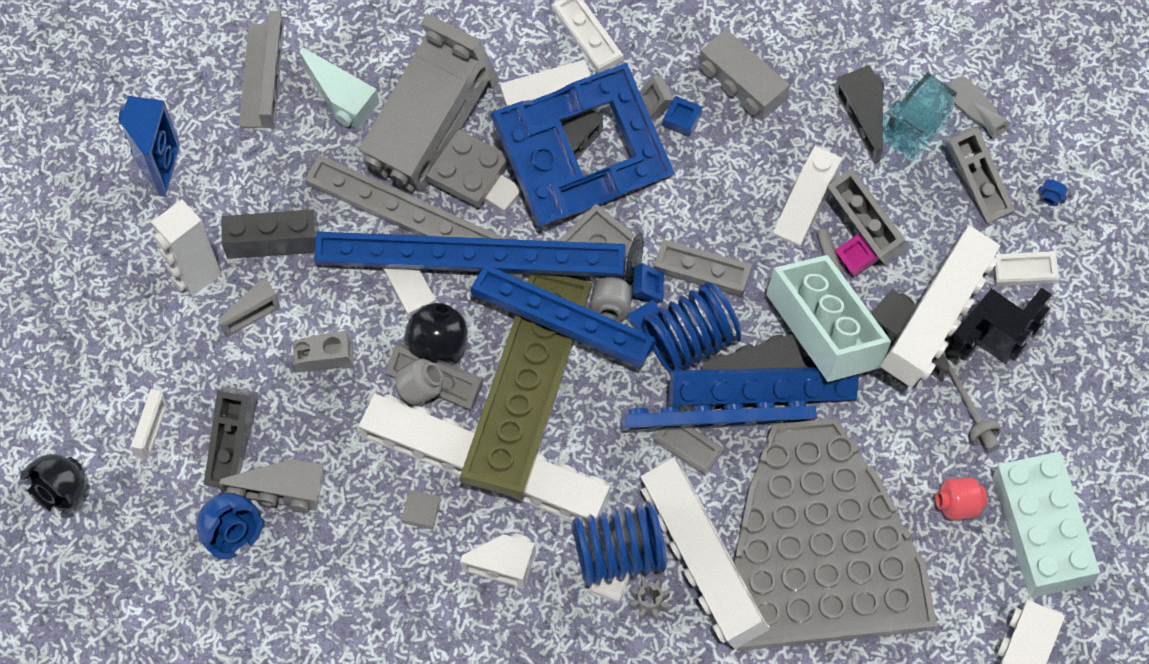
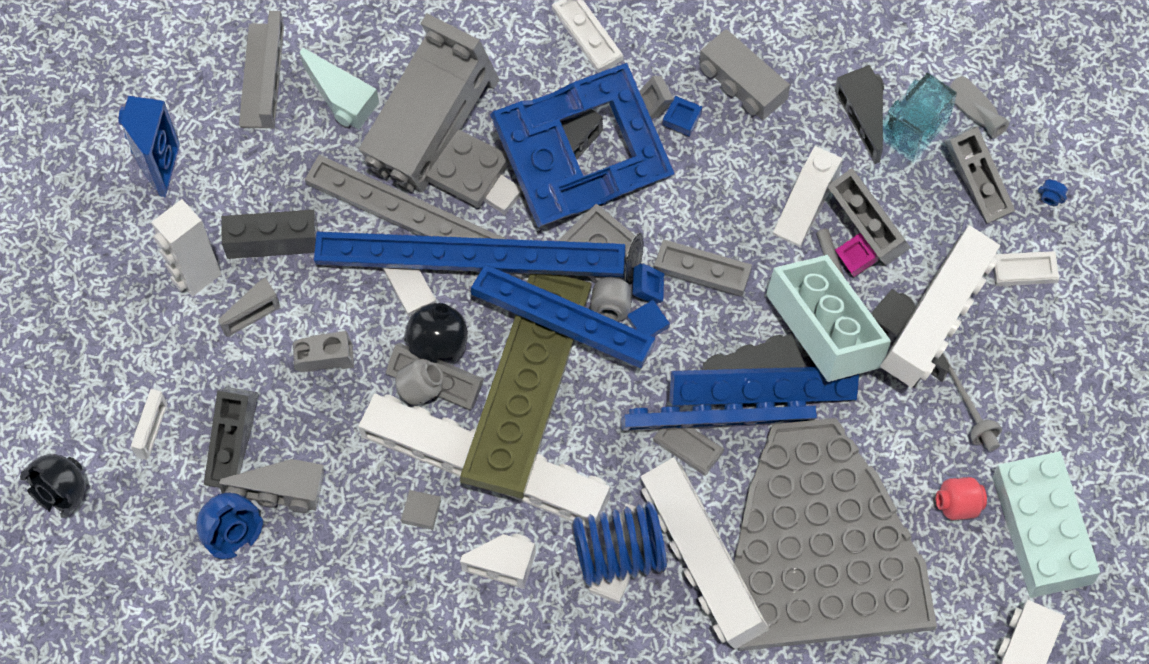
(543, 83): white tile -> none
(655, 594): light grey gear -> none
(718, 322): blue piece -> none
(999, 327): black bracket -> none

